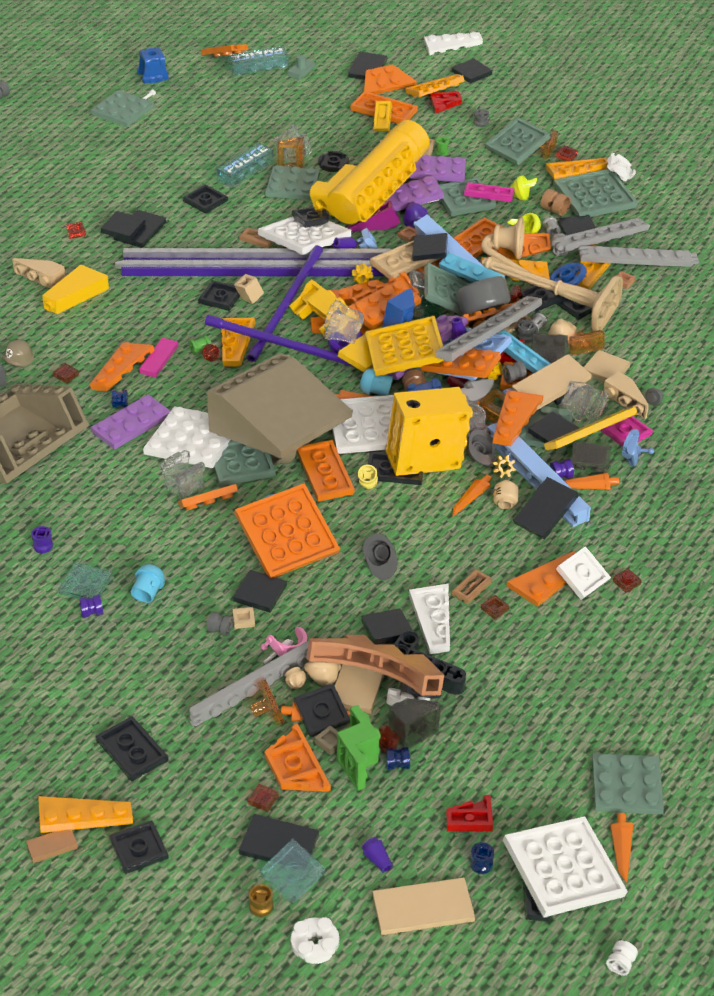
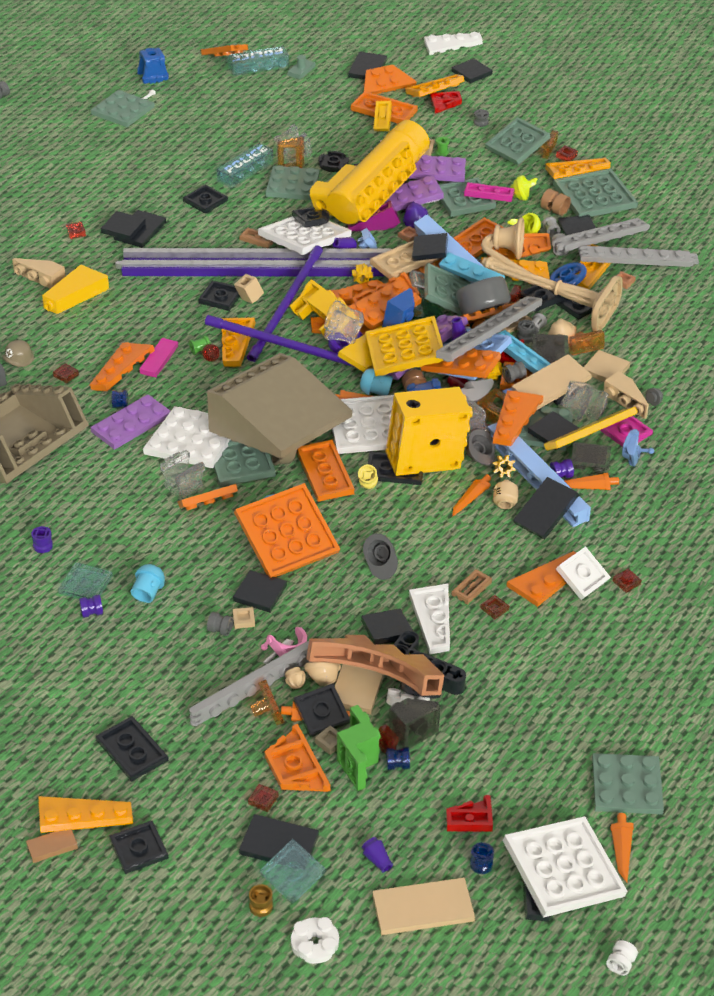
(620, 166): white plate -> none

